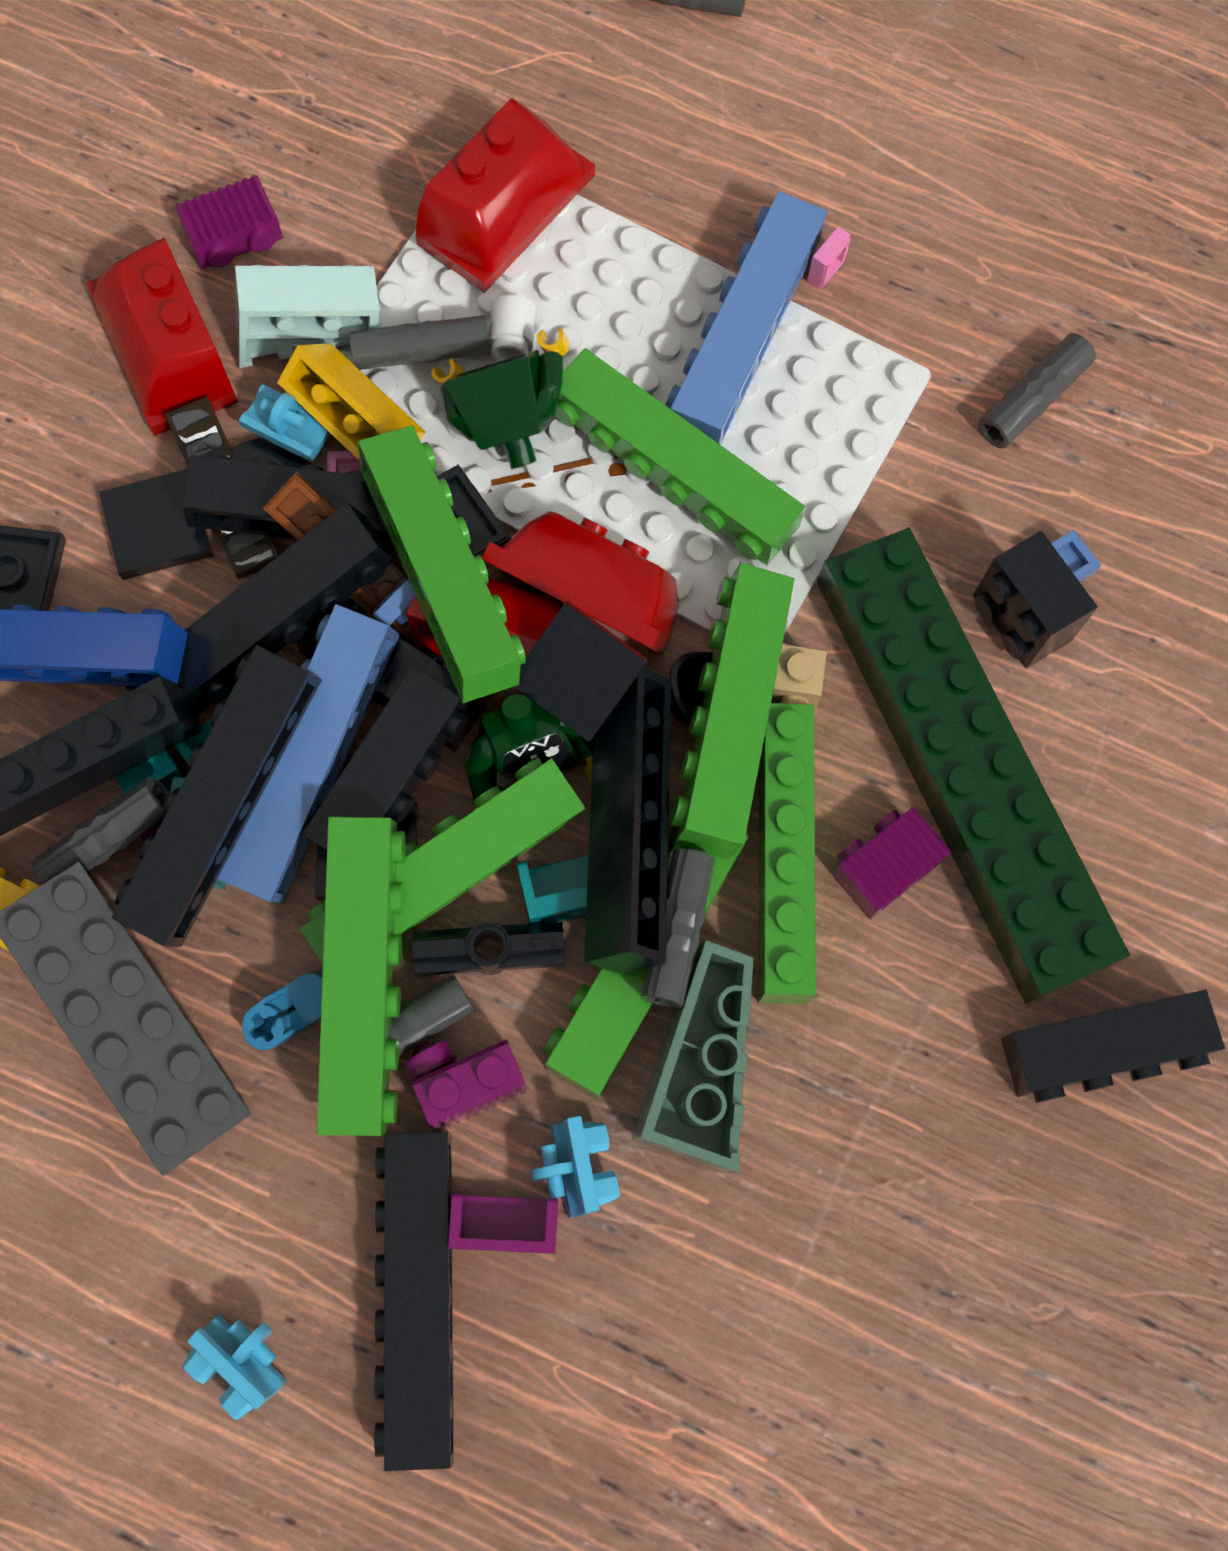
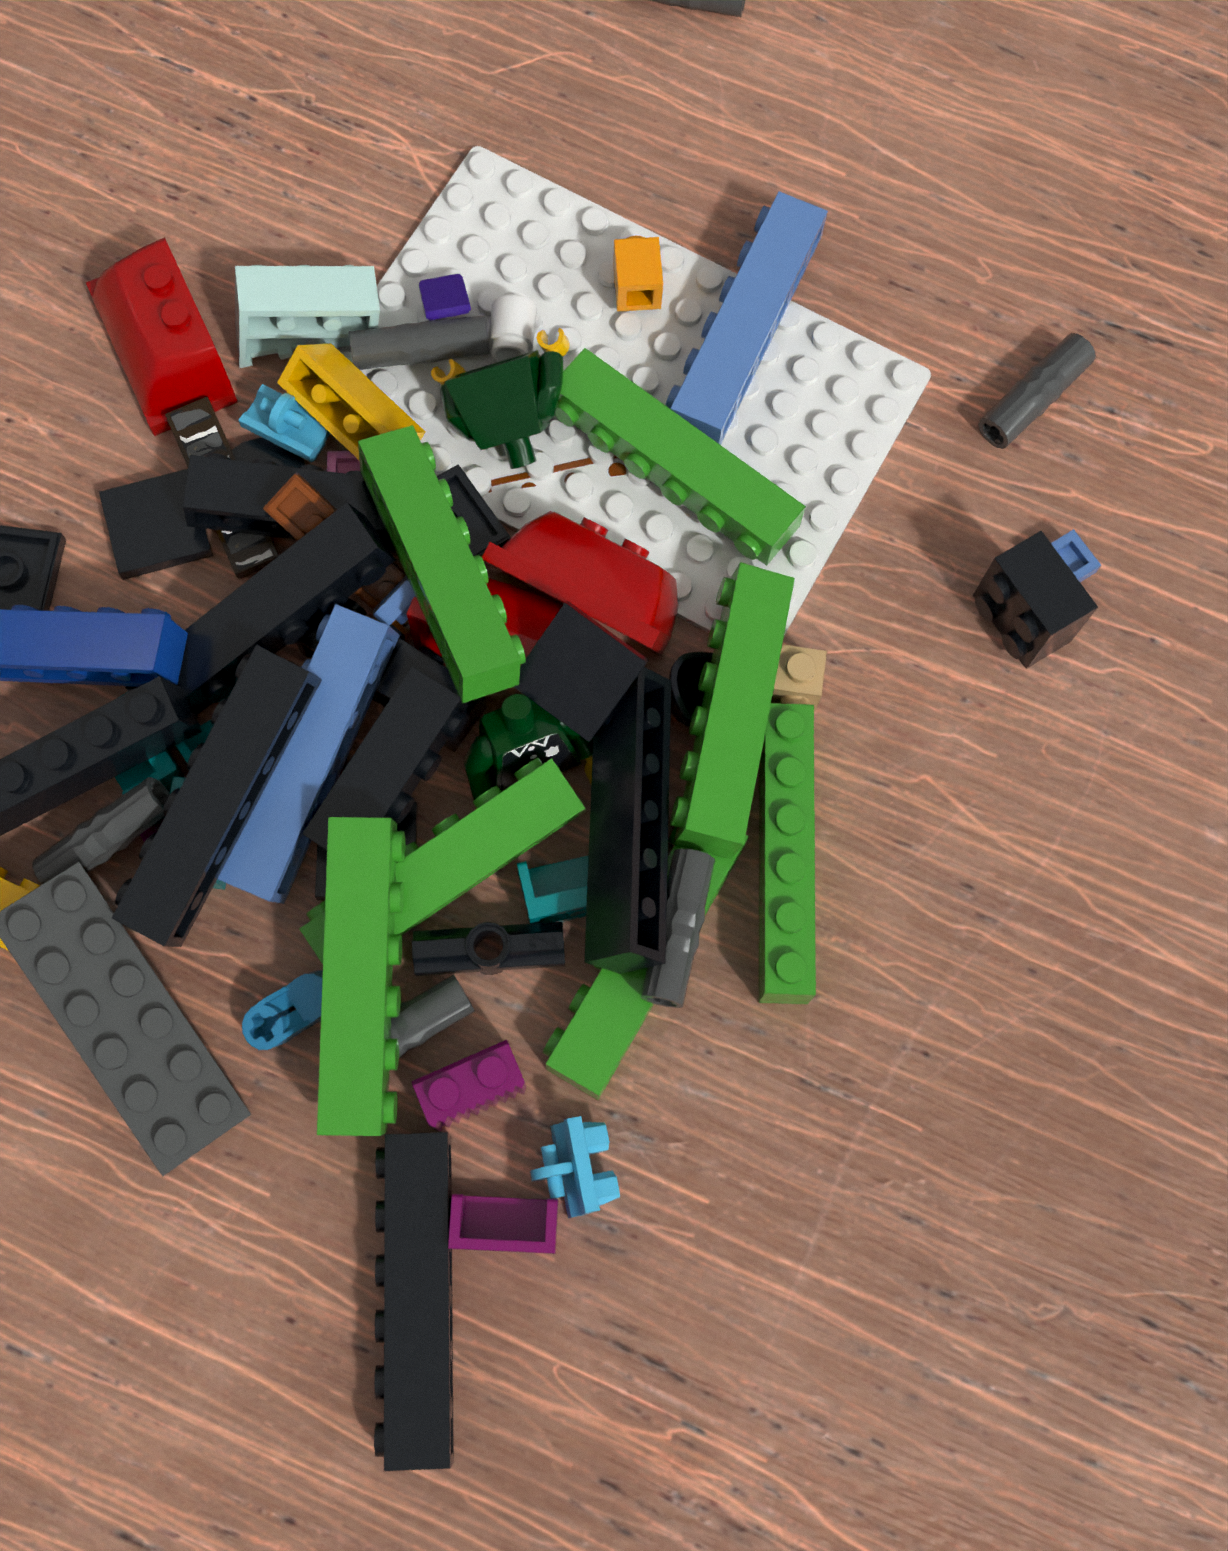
(229, 222): magenta brick -> none
(239, 1359): medium azure hips -> none
(429, 1058): magenta tile -> none
(444, 297): none -> dark purple slope
(499, 194): red windscreen -> none
(637, 273): none -> light orange brick
(698, 1076): sand green wedge -> none
(829, 258): bright pink tile -> none
(890, 861): magenta brick -> none
(970, 766): dark green brick -> none
(1113, 1044): black brick -> none

